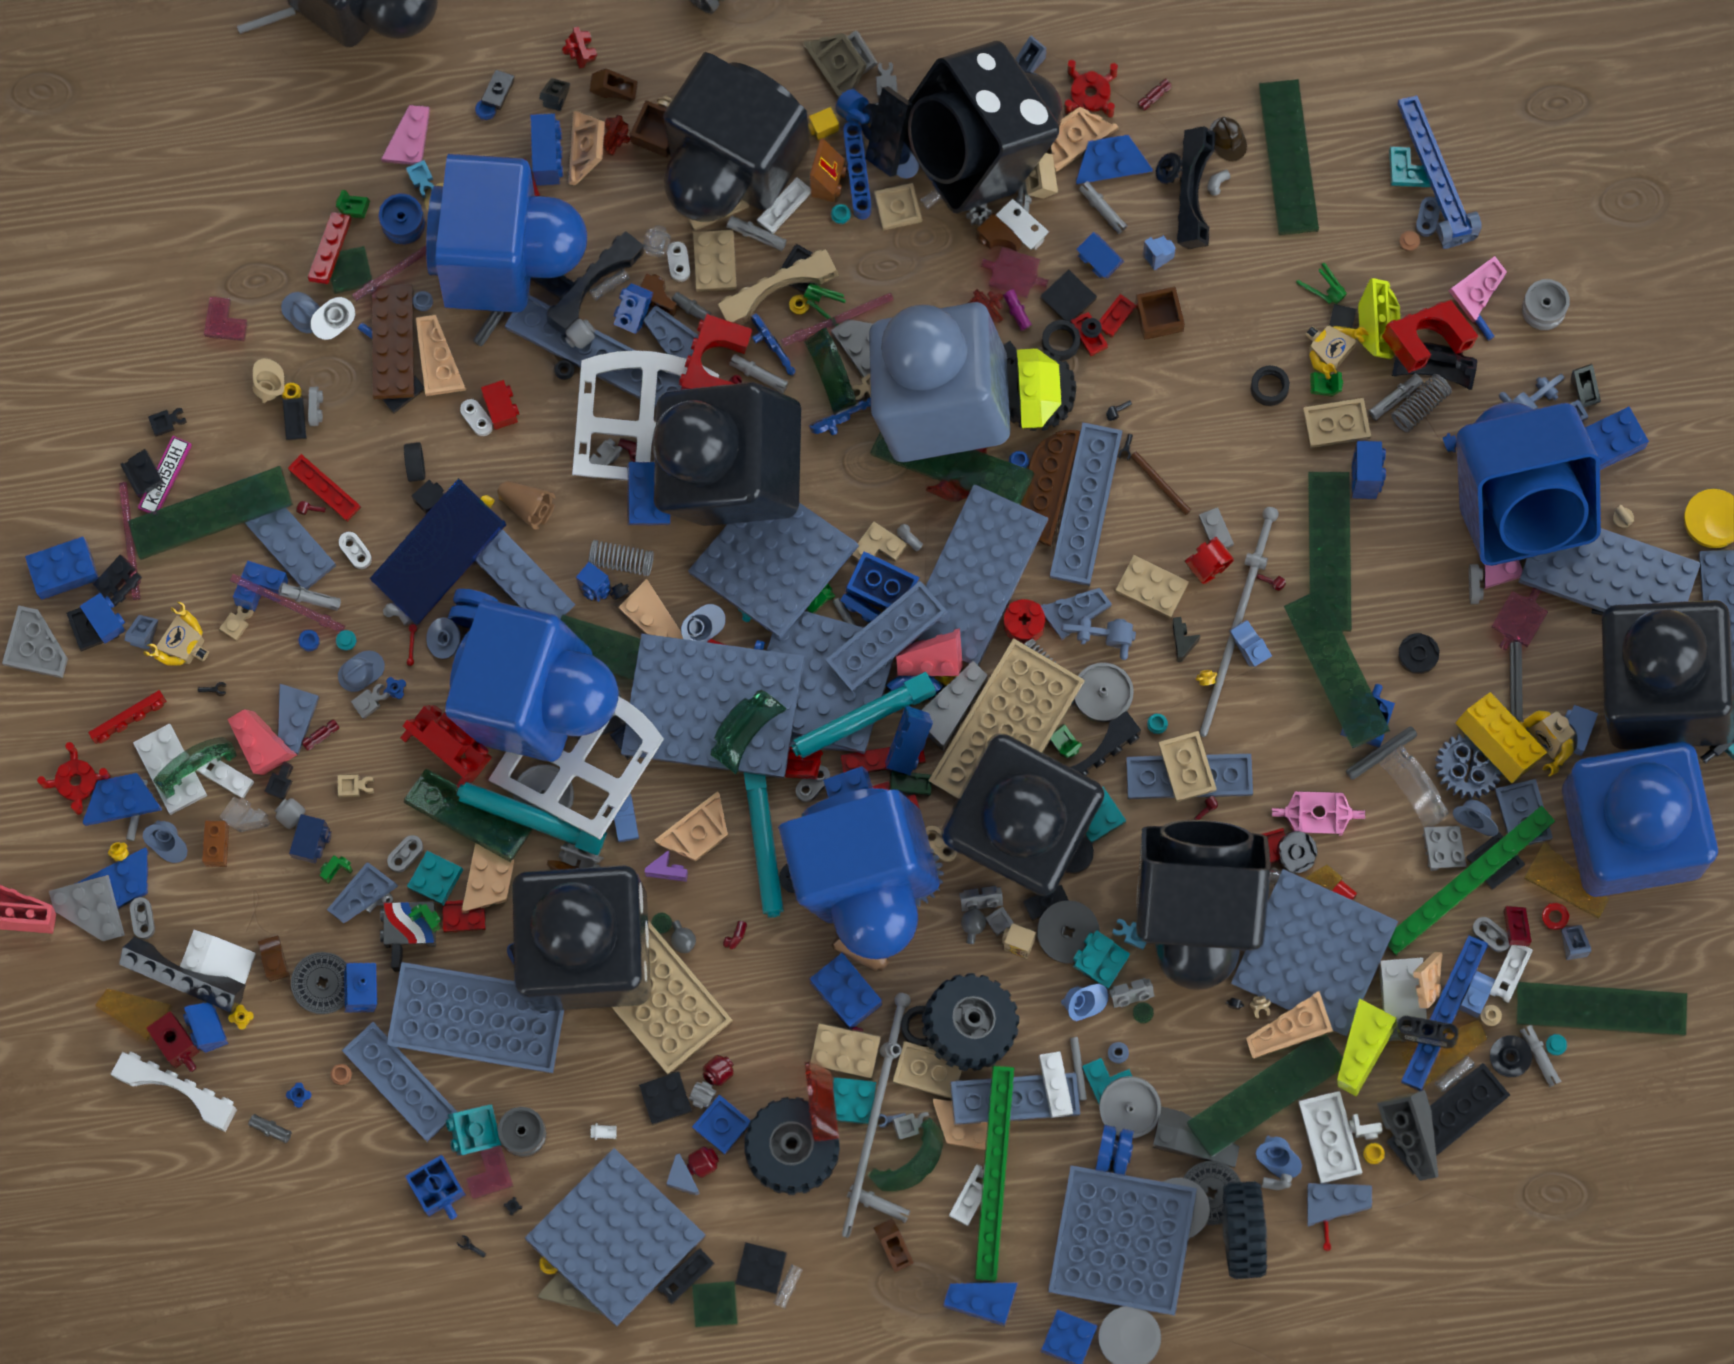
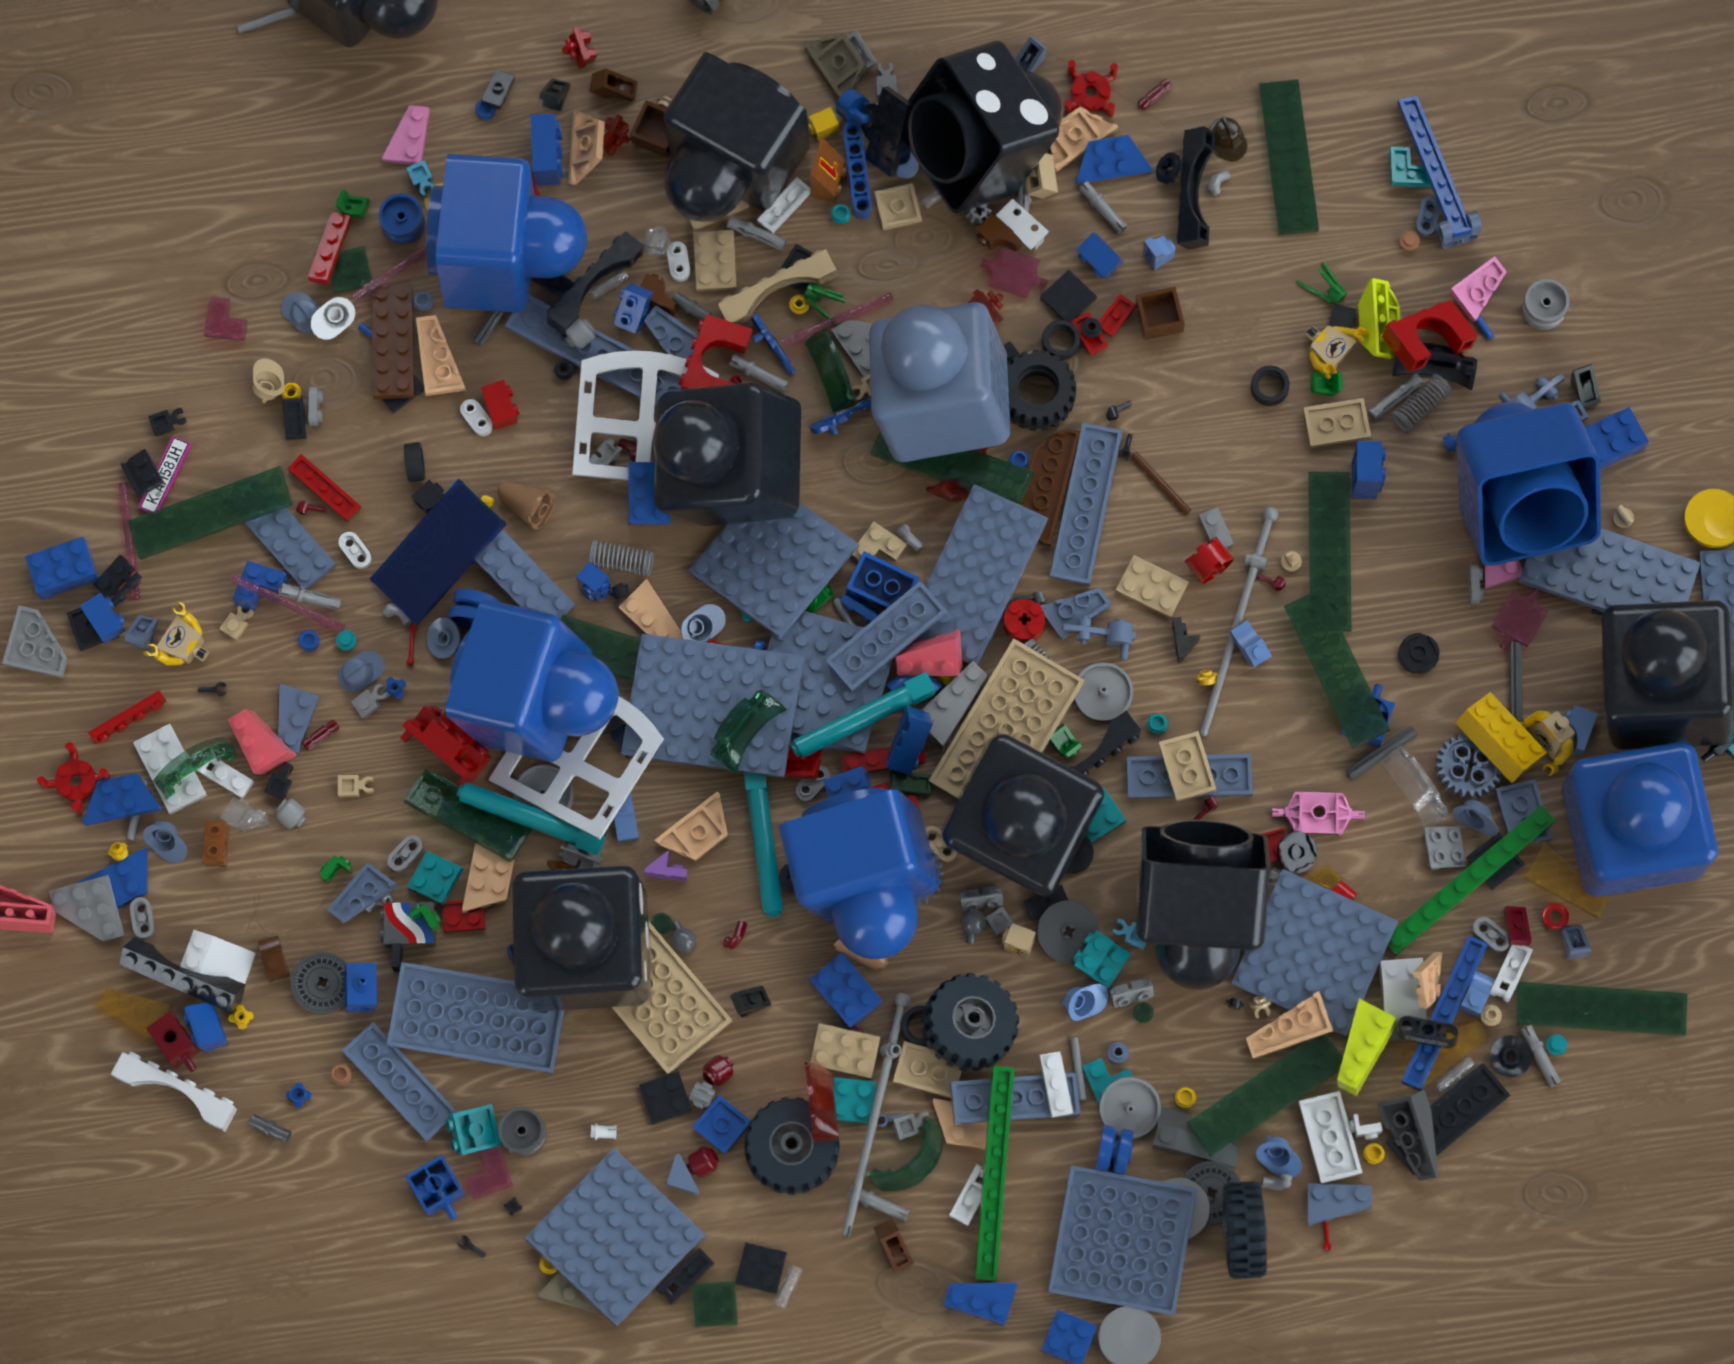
(310, 839): dark blue brick -> none
(750, 1001): none -> pearl dark grey slope
(1017, 310): magenta pin -> none
(1037, 387): neon yellow wedge -> none
(1038, 597): none -> dark grey hand
(1185, 1097): none -> yellow plate
(1291, 561): none -> tan plate

